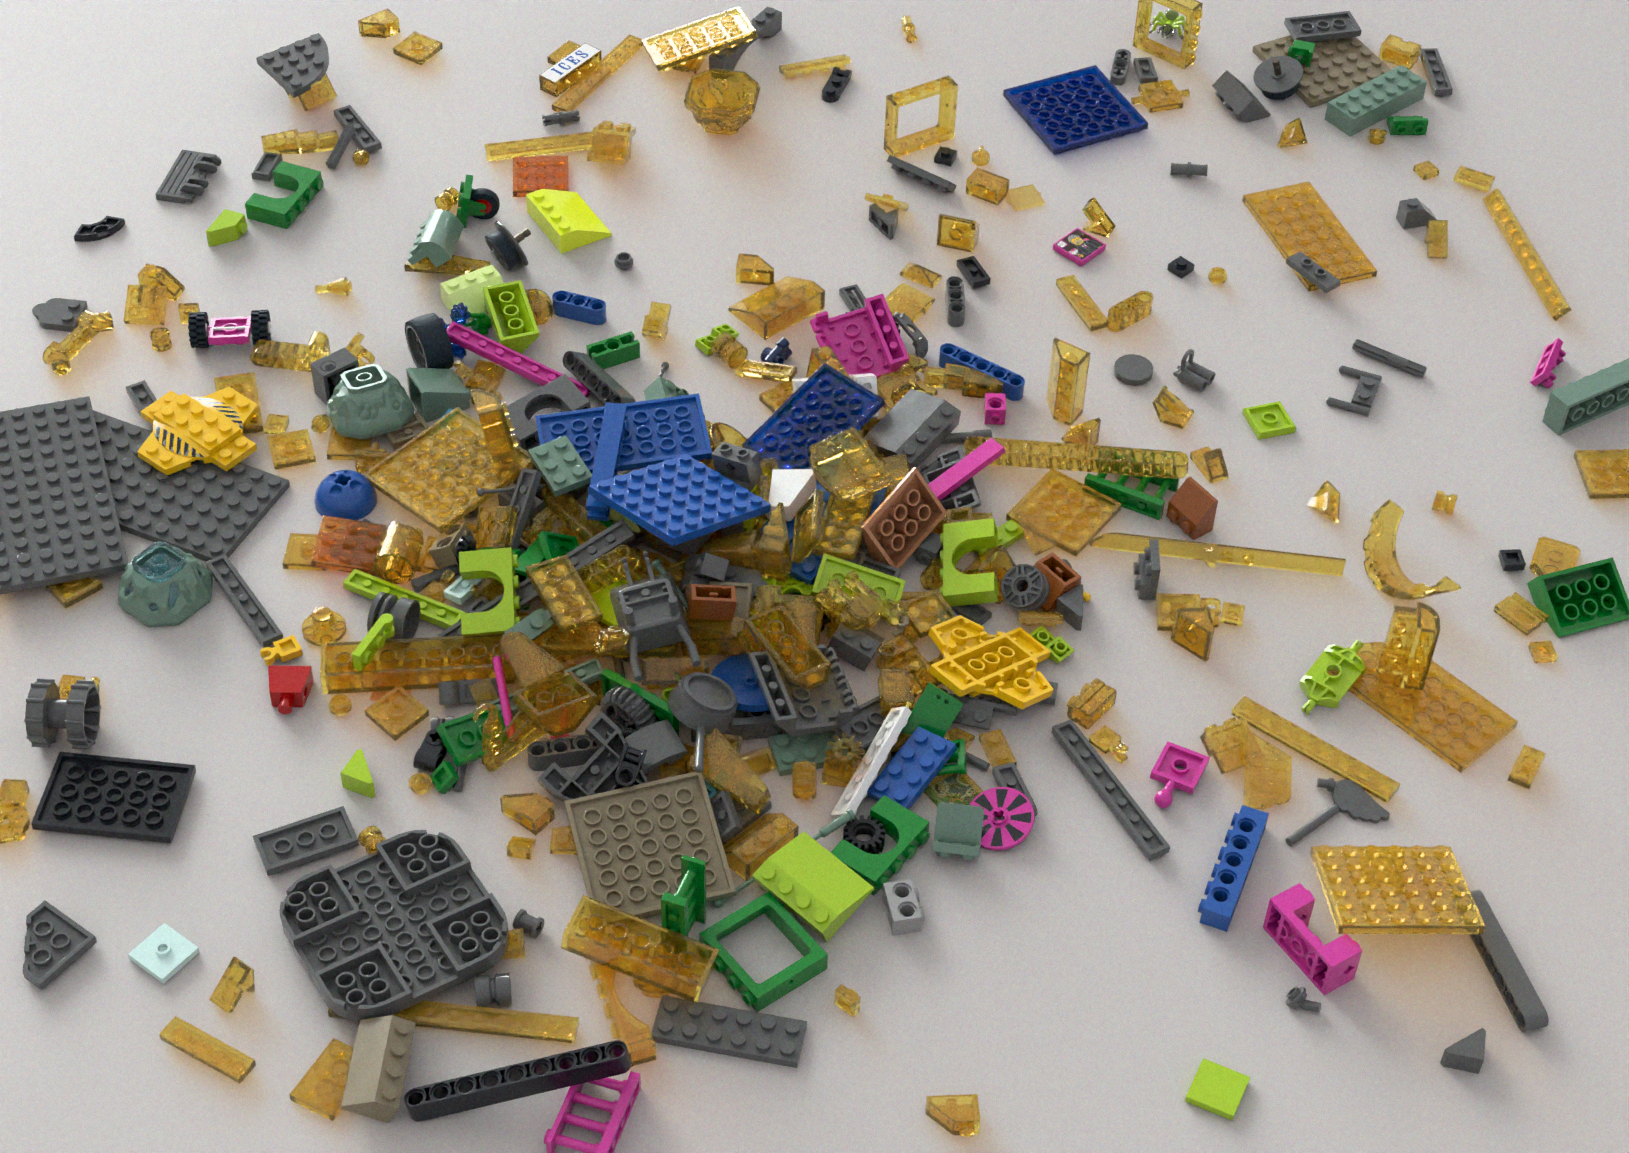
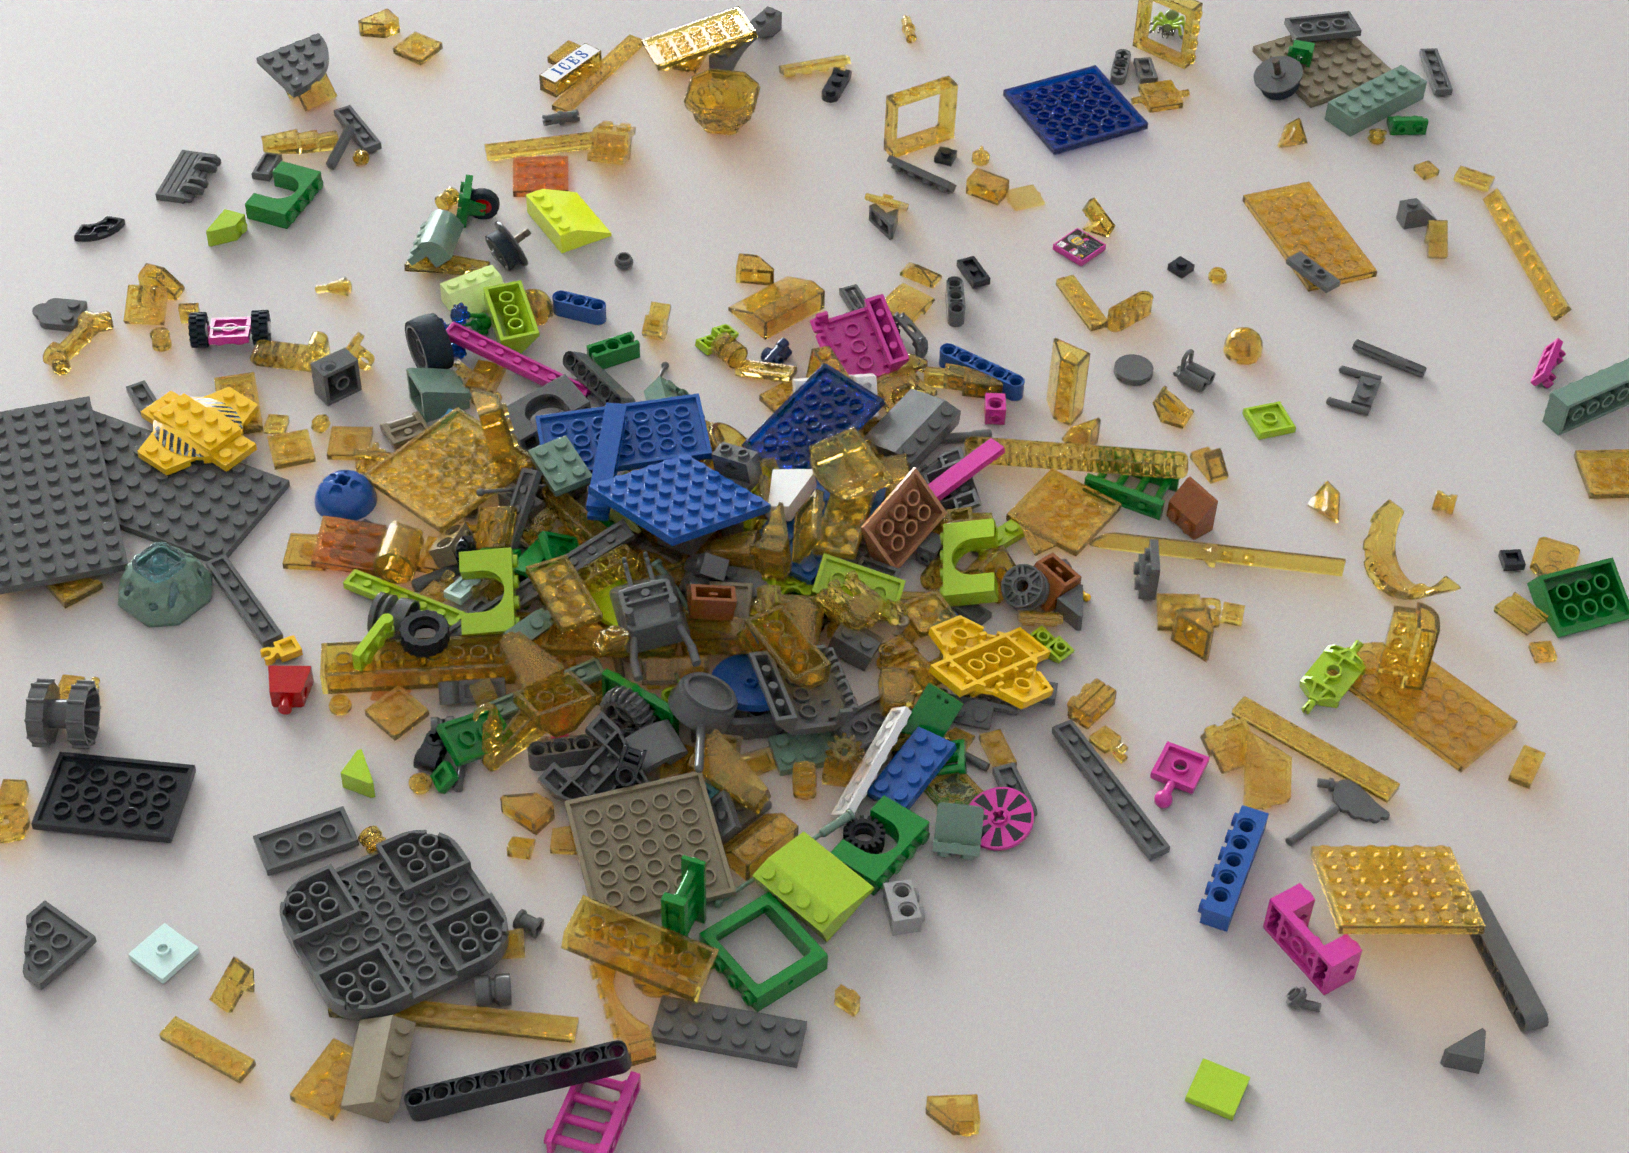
(323, 626): clear yellow plate -> none
(368, 403): sand green rock -> none
(424, 647): none -> black tyre
(502, 689): dark pink bar -> none
(957, 233): clear yellow slope -> none
(1189, 169): dark grey pin -> none
(1239, 98): dark grey slope -> none
(1243, 345): none -> clear yellow cylinder
(1399, 51): clear yellow brick -> none

